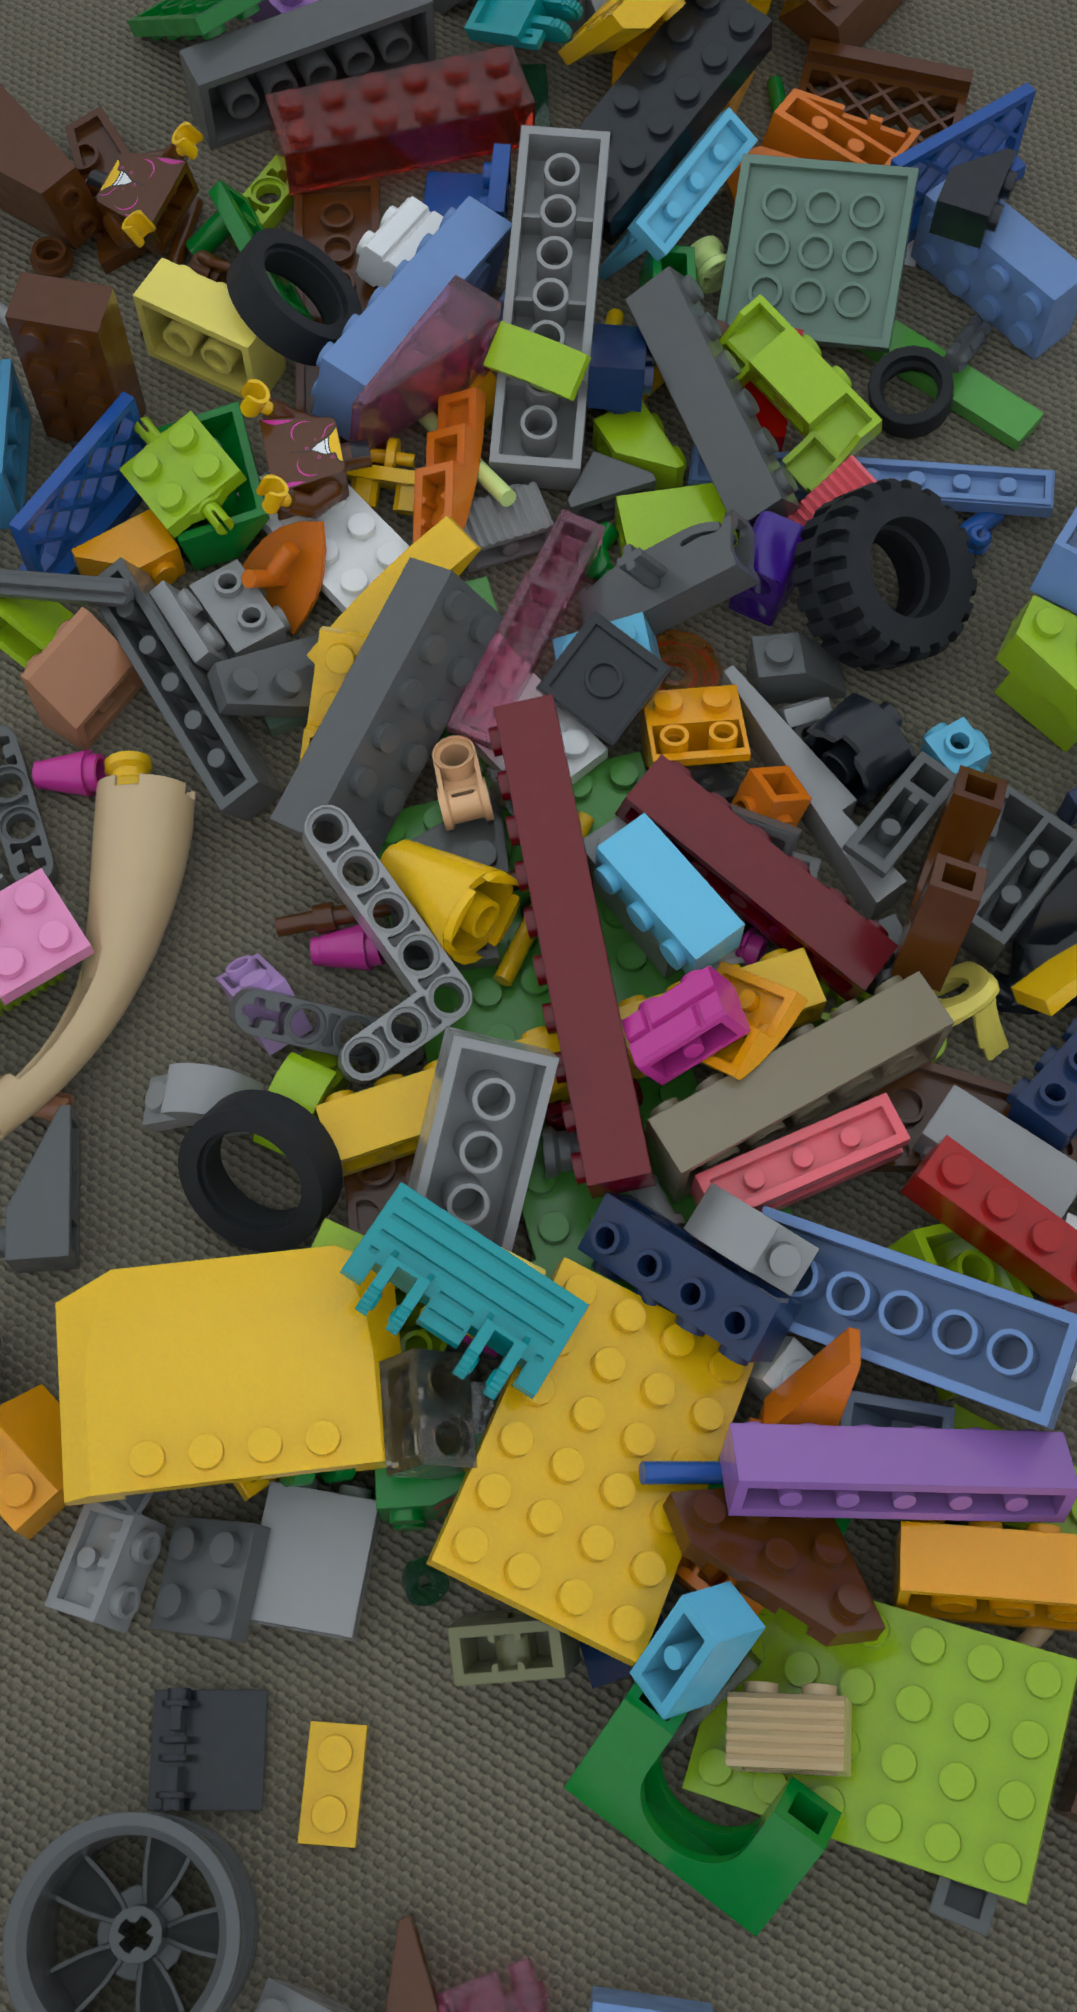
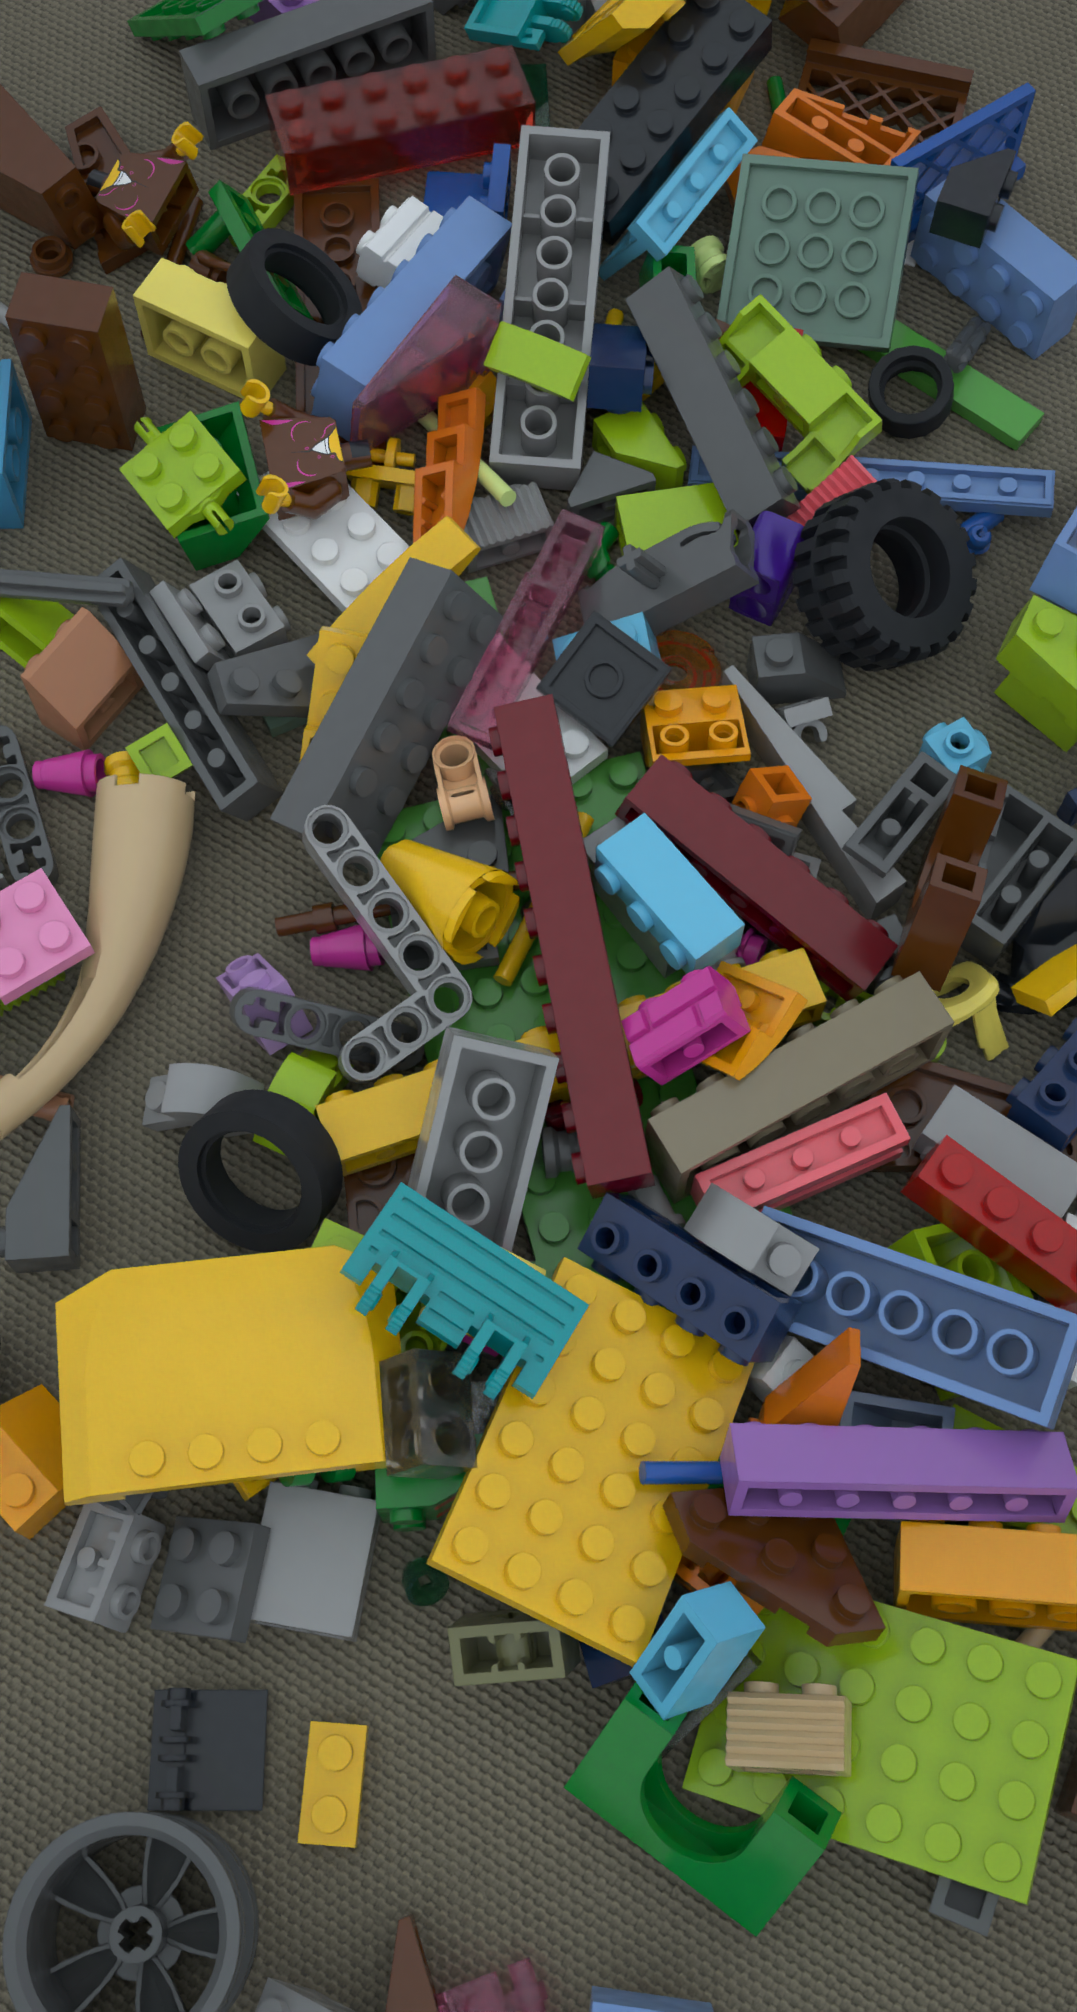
(104, 501): blue fence -> none
(139, 541): light orange slope -> none
(159, 753): none -> lime plate
(289, 568): orange shield -> none
(862, 746): black brick -> none

